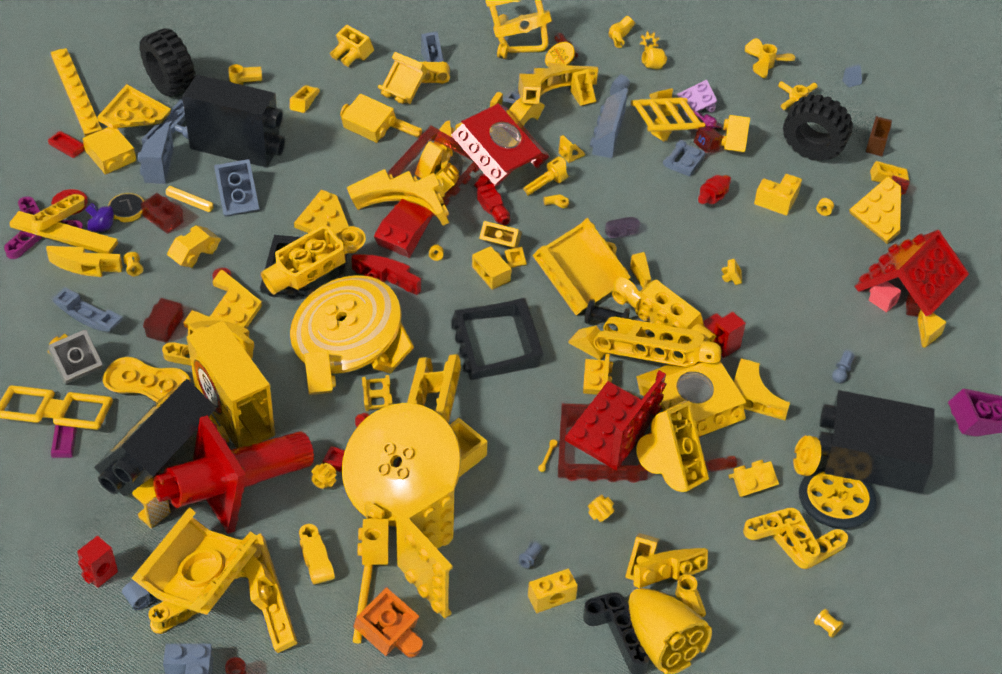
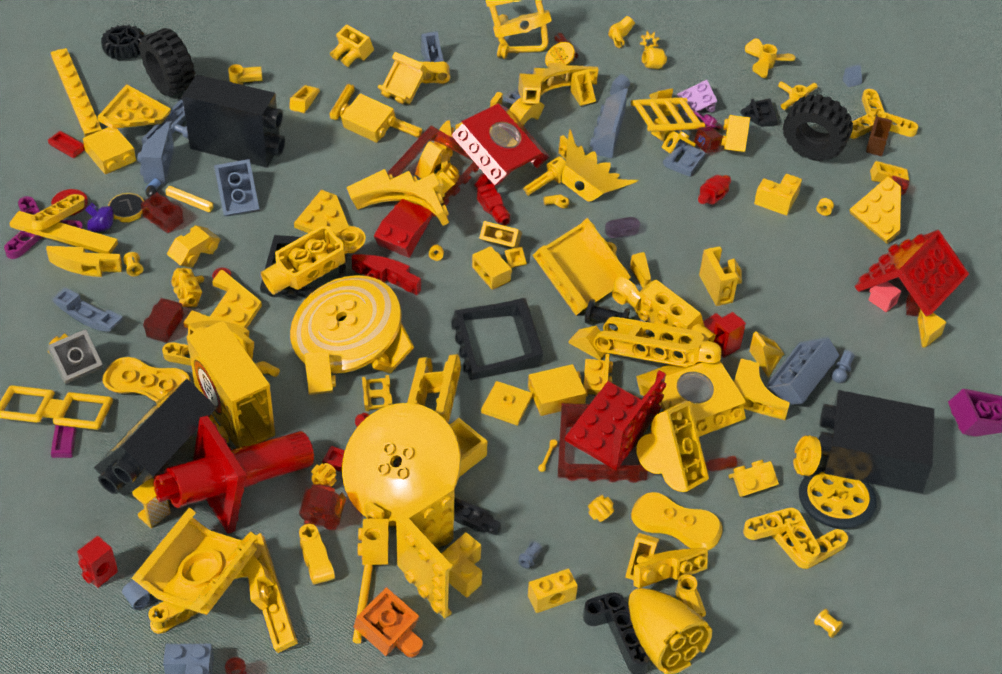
(122, 42): none -> black gear
(151, 187): none -> arm
(187, 286): none -> yellow brick
(266, 368): none -> yellow arm
(322, 506): none -> clear red brick
(343, 99): none -> yellow axle
(463, 556): none -> yellow brick
(475, 517): none -> black hinge
(506, 403): none -> yellow plate
(556, 387): none -> yellow brick
(593, 175): none -> yellow piece
(676, 136): none -> yellow bracket
(692, 527): none -> yellow plate
(718, 284): none -> yellow panel
(760, 112): none -> black slope
(765, 352): none -> yellow slope
(803, 370): none -> sand blue slope
(909, 127): none -> yellow piece

